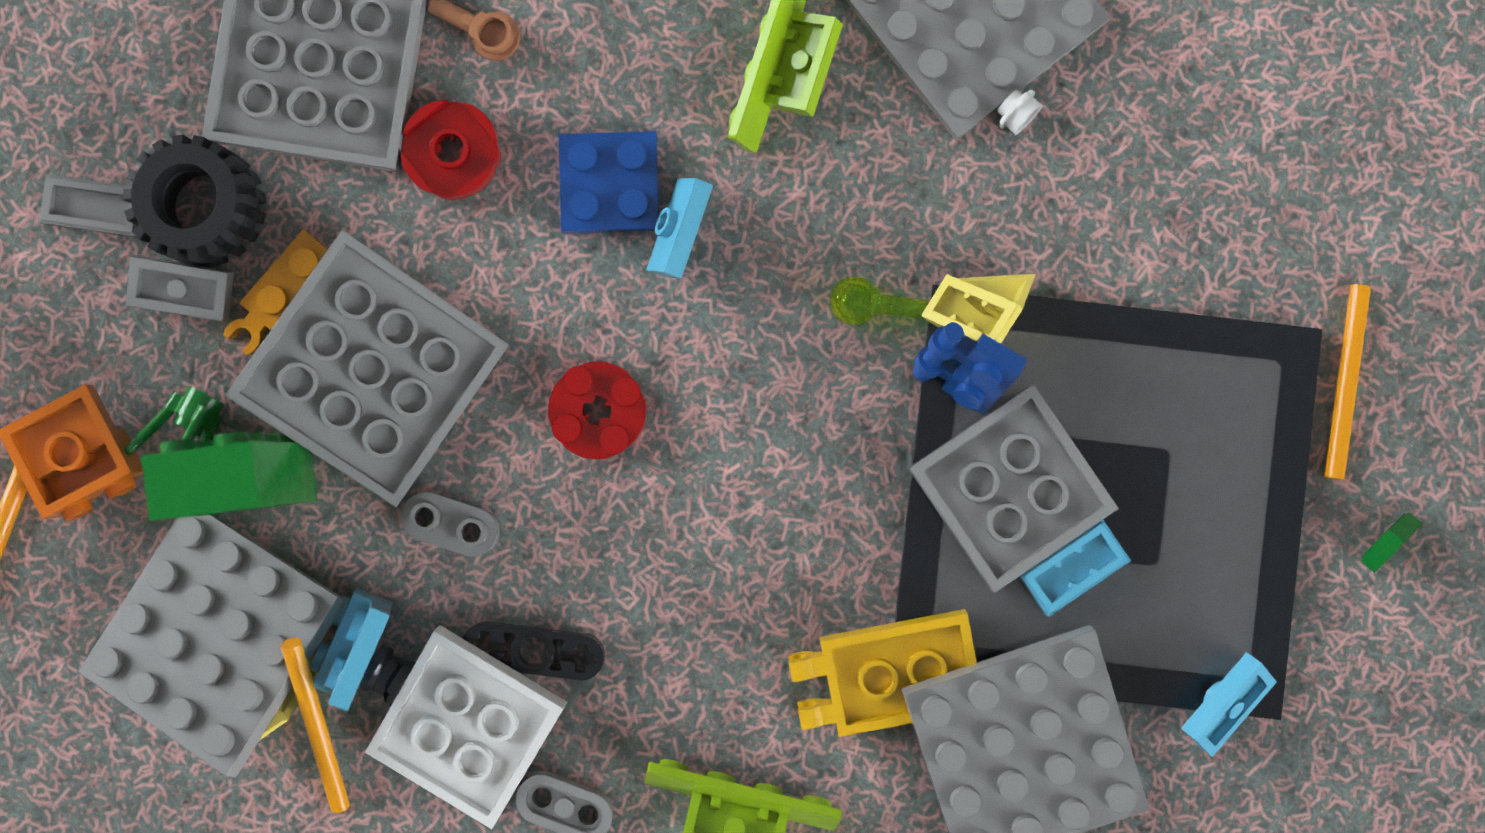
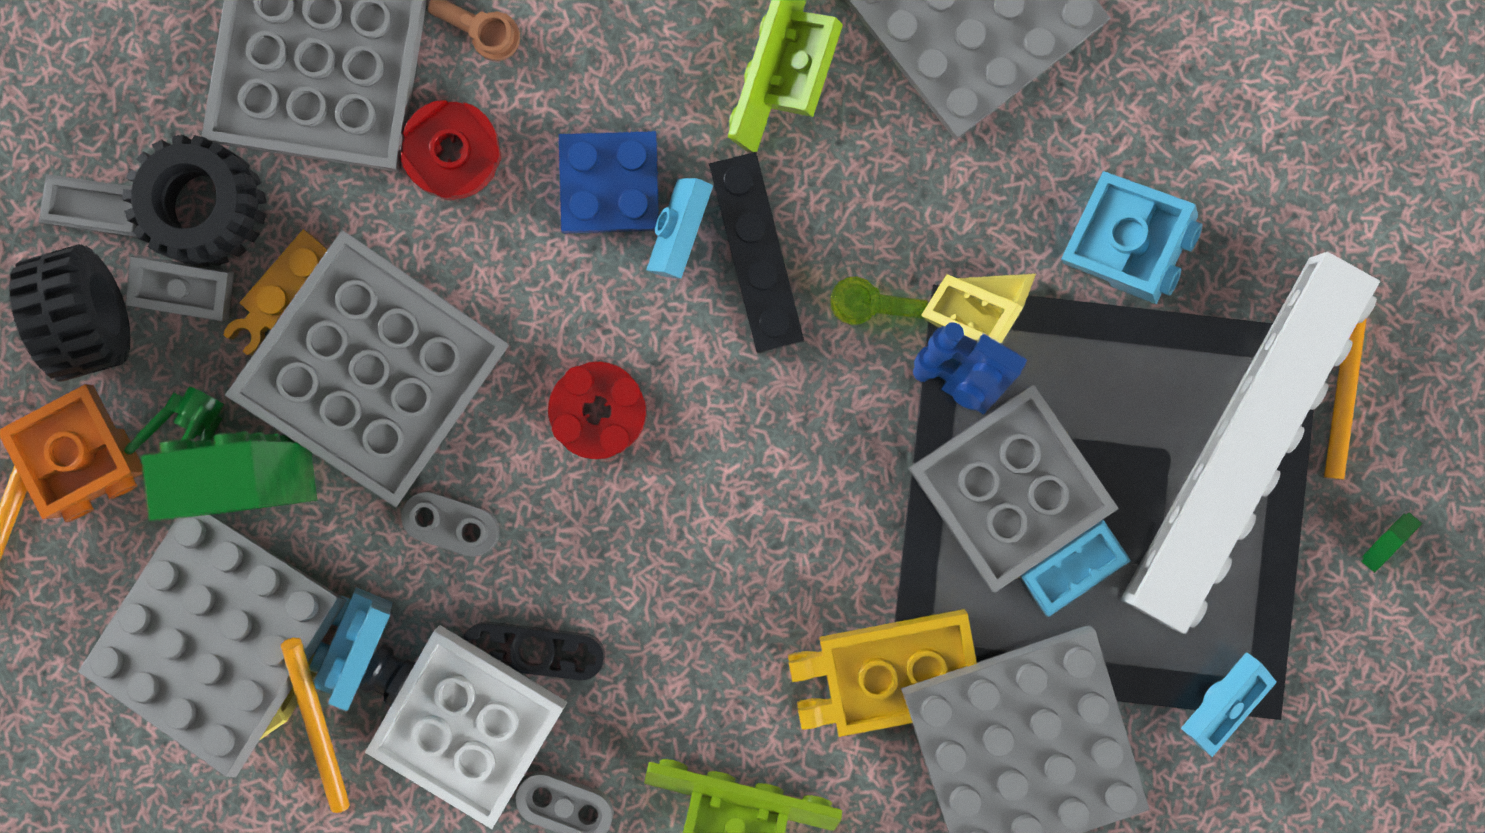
(69, 313): none -> black tyre
(756, 252): none -> black plate
(1018, 110): white plate -> none
(1133, 237): none -> medium azure plate
(1251, 441): none -> white brick

